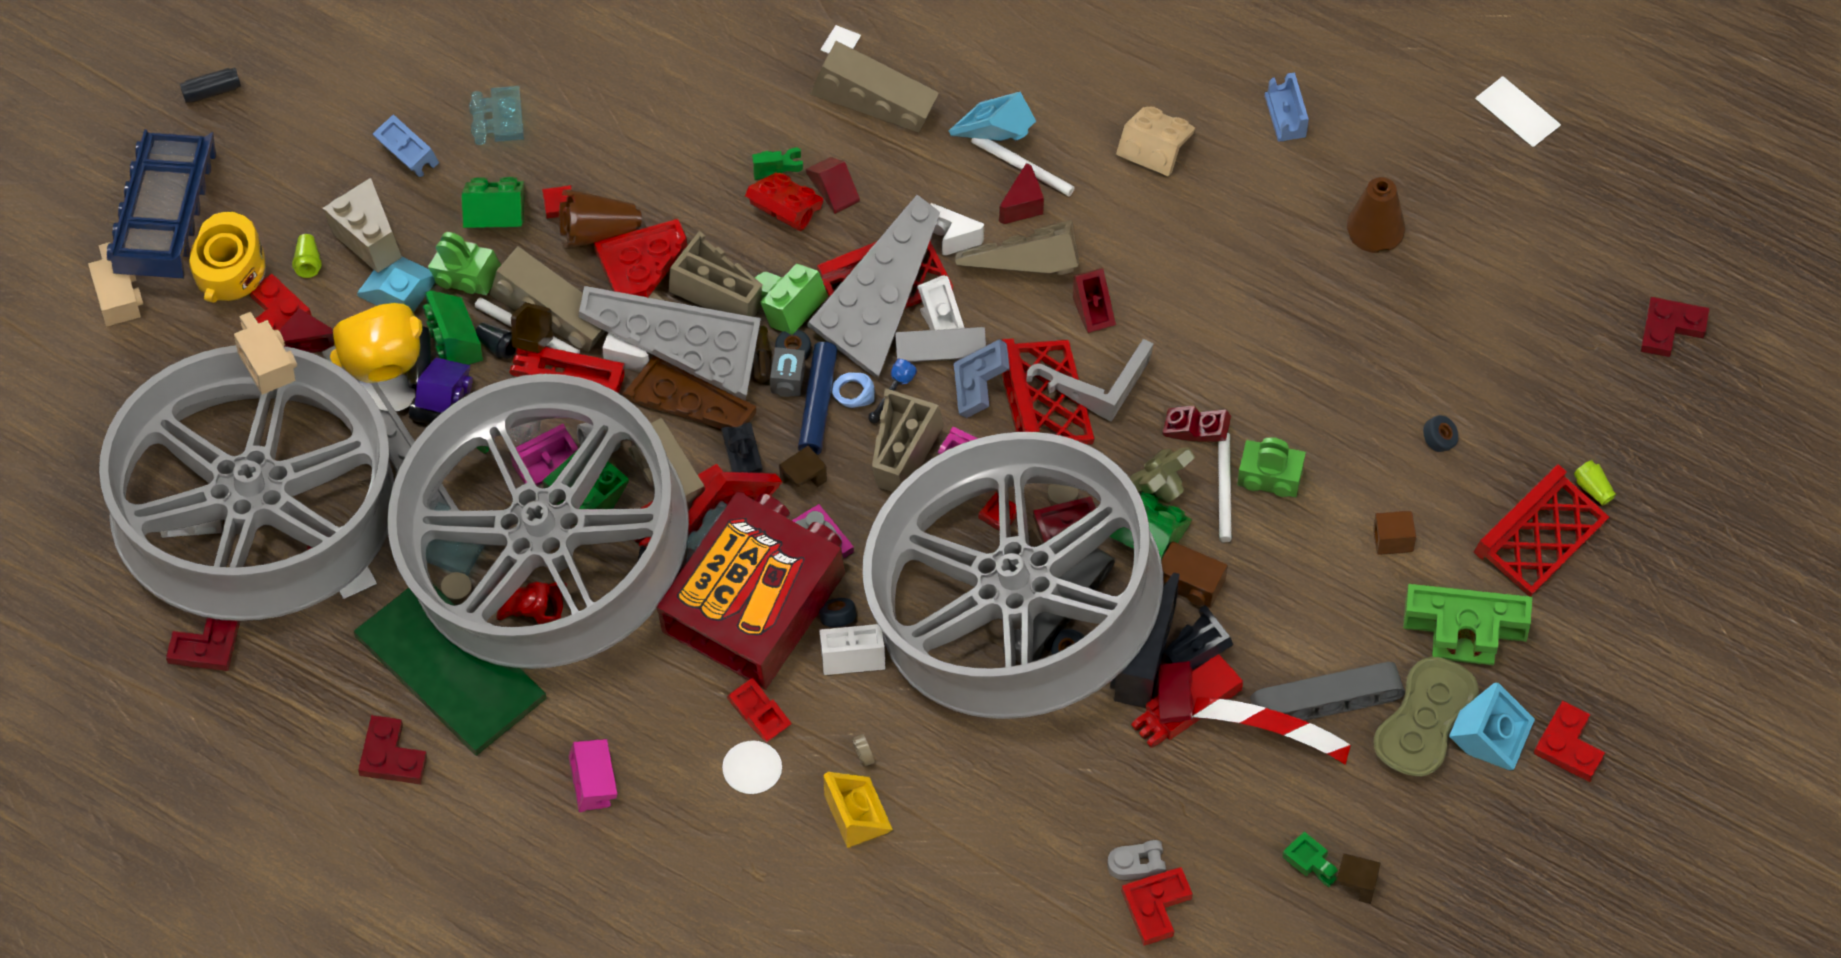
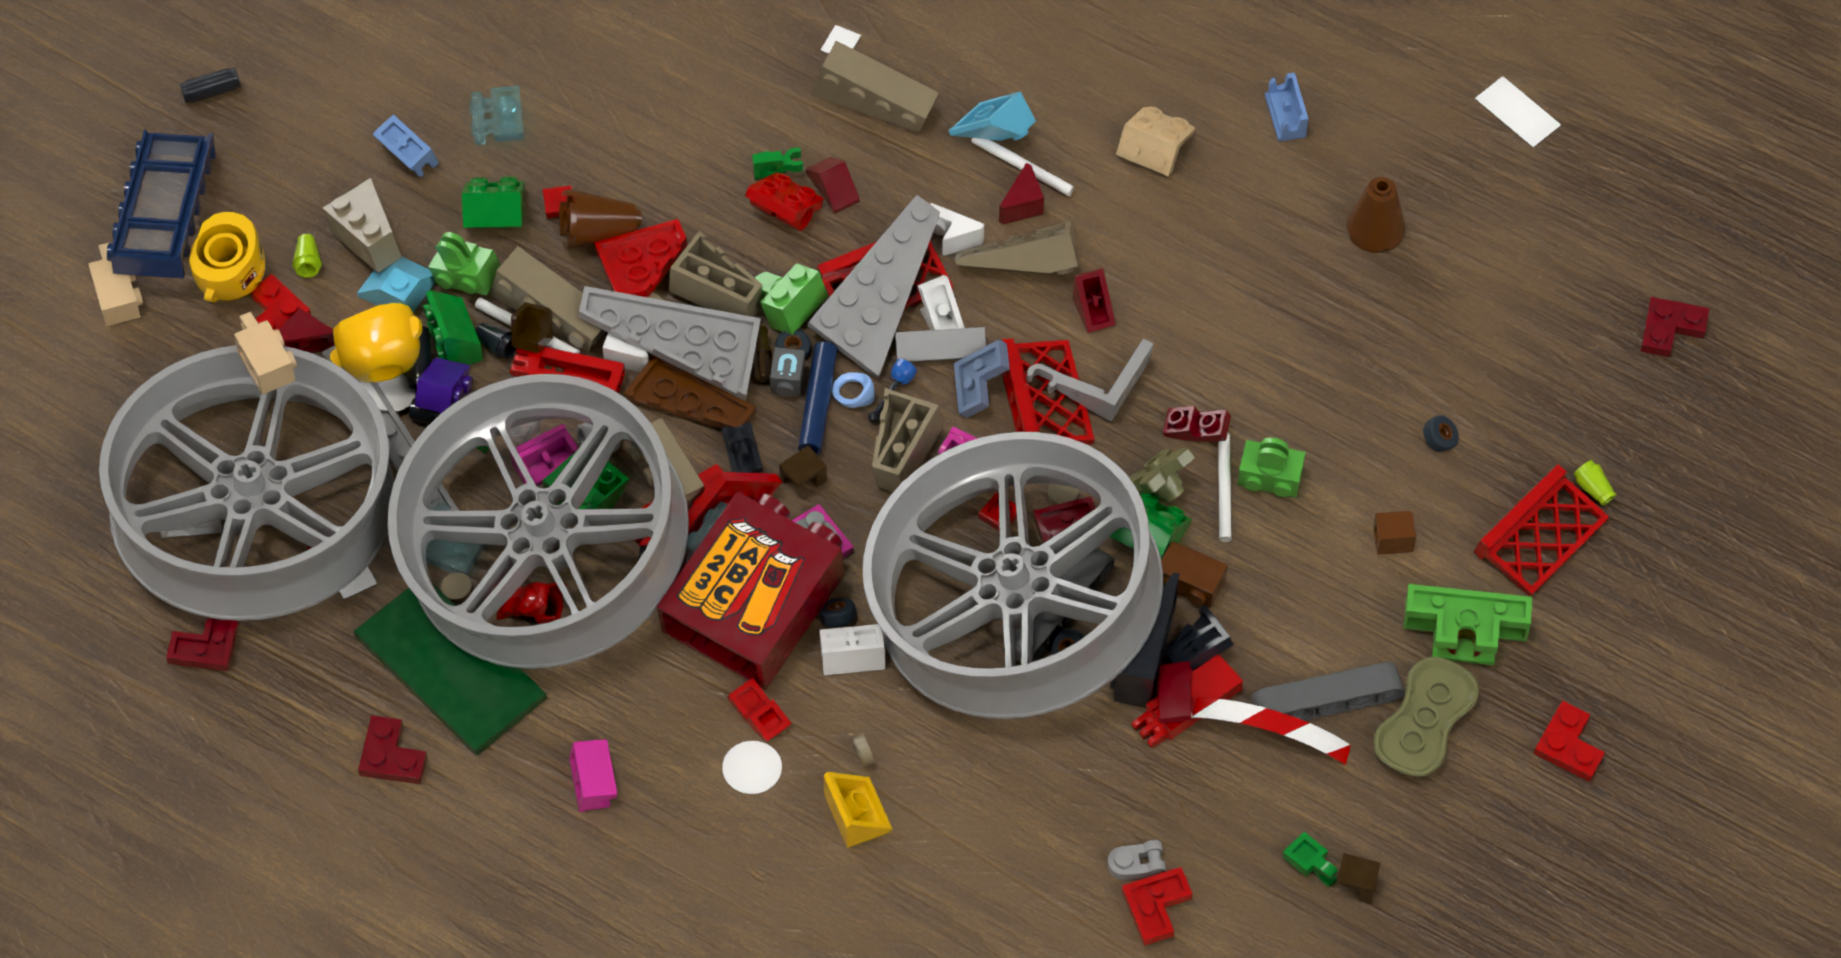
(1493, 727): medium azure slope -> none

